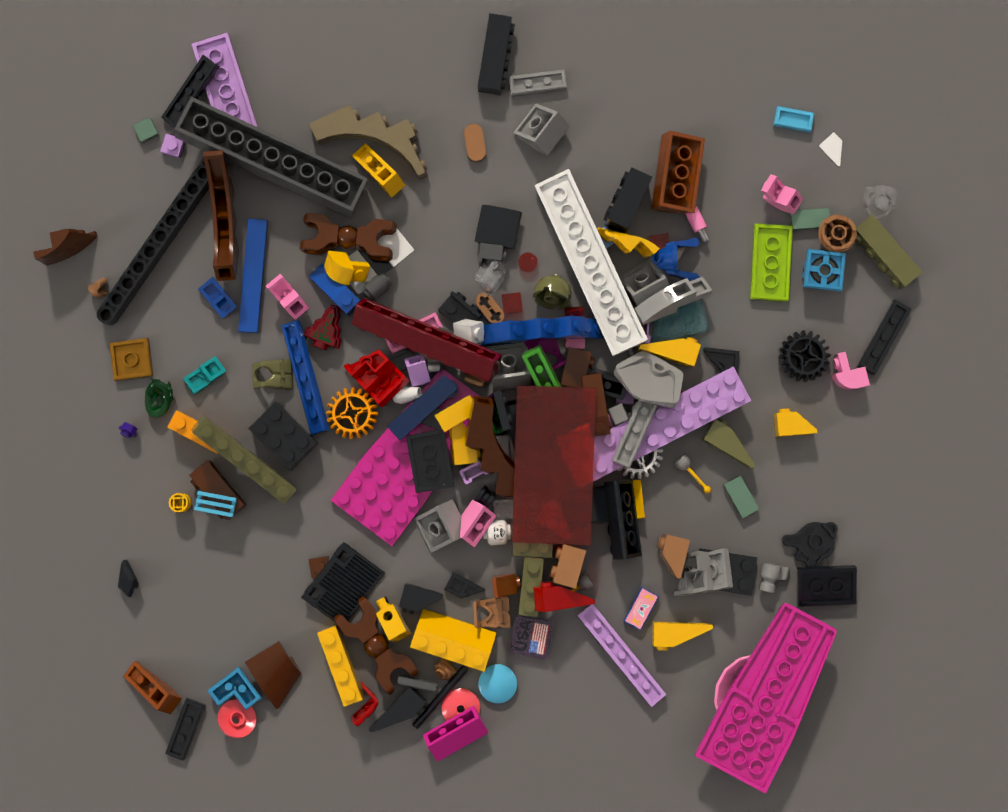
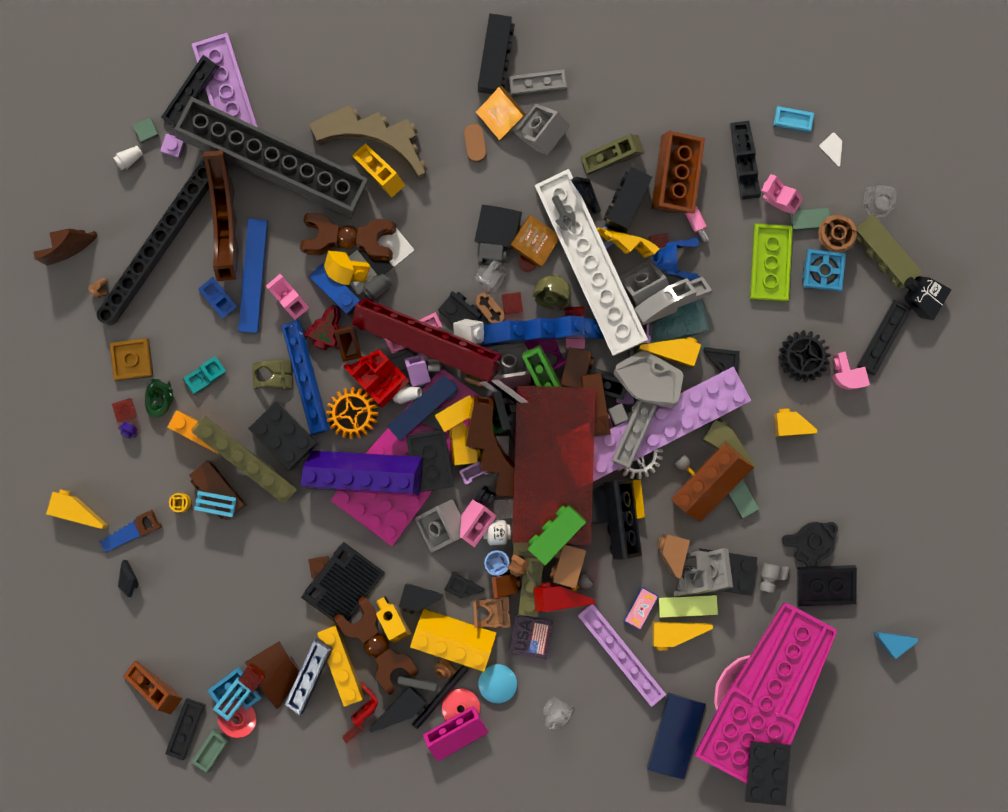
(72, 508): none -> yellow slope
(124, 410): none -> clear red plate
(127, 157): none -> white cone
(131, 531): none -> piece
(210, 751): none -> sand green tile
(222, 713): none -> medium azure tile
(251, 678): none -> clear red tile
(308, 676): none -> tile
(348, 343): none -> reddish brown slope
(352, 733): none -> clear red tile
(362, 473): none -> dark purple slope
(496, 562): none -> light blue wheel
(500, 113): none -> tile
(511, 396): none -> white sticker
(518, 566): none -> medium nougat plate
(534, 241): none -> pearl gold tile
(556, 533): none -> bright green brick
(557, 713): none -> clear piece
(562, 212): none -> dark grey bar
(587, 192): none -> black tile
(613, 153): none -> olive slope
(675, 736): none -> dark blue slope
(688, 606): none -> yellowish green tile
(712, 482): none -> dark orange slope
(745, 160): none -> black slope
(767, 773): none -> black plate
(895, 644): none -> dark azure slope
(926, 296): none -> black torso

